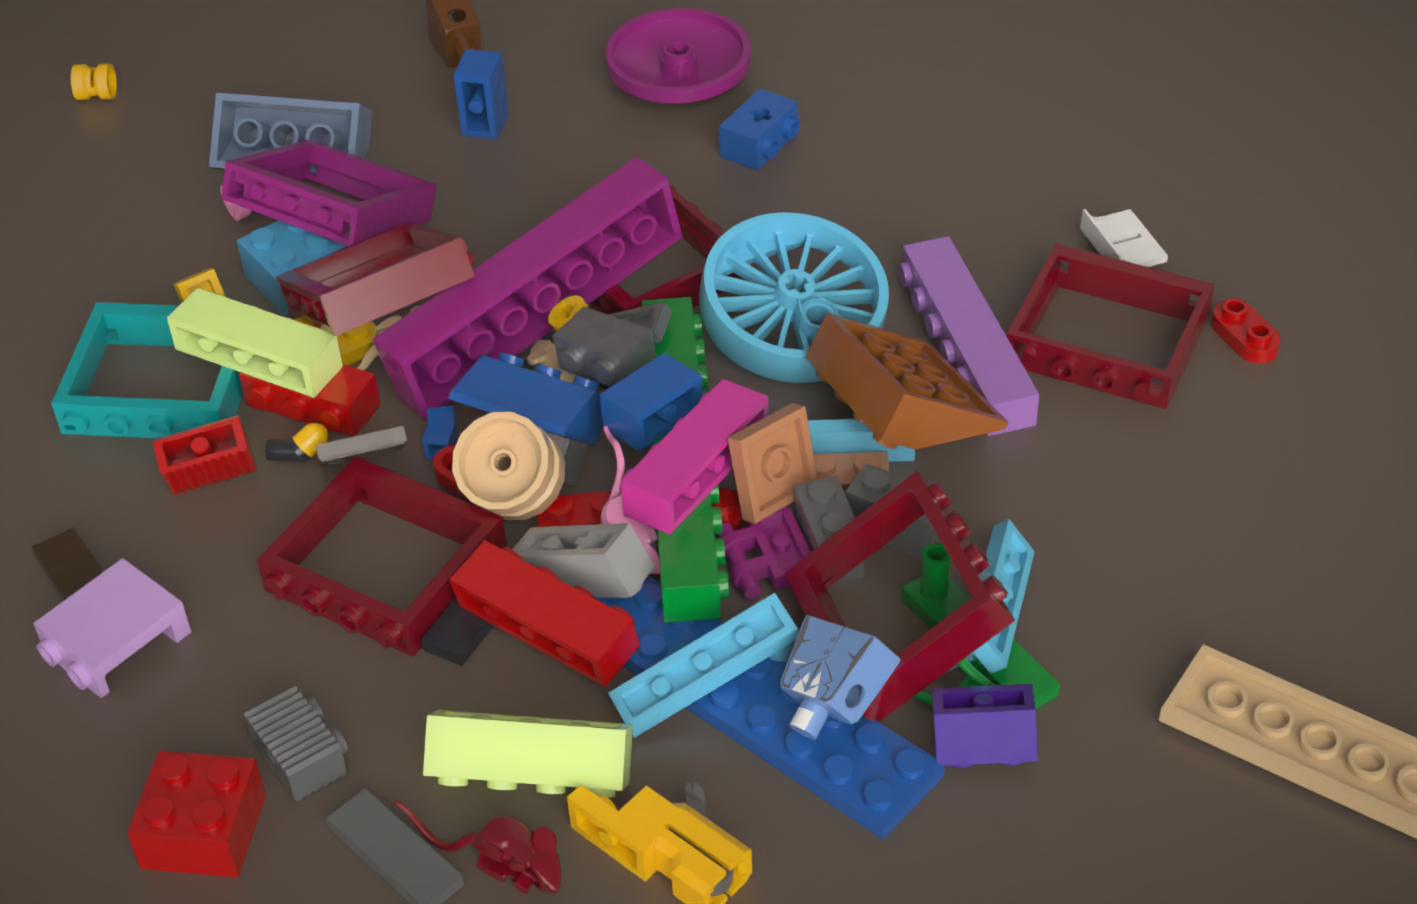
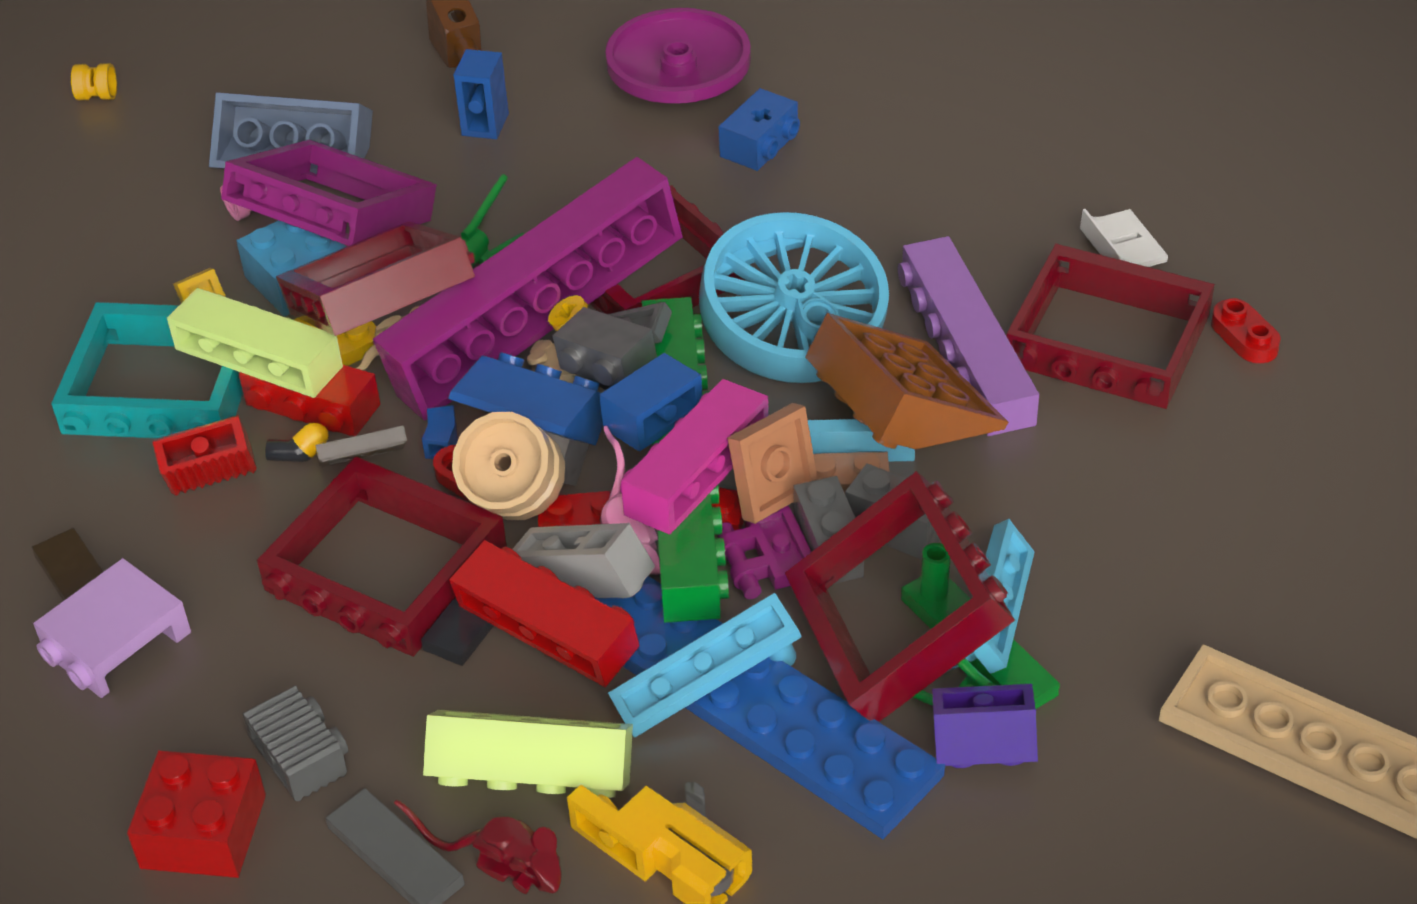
(475, 239): none -> green plant
(834, 674): medium blue torso -> none

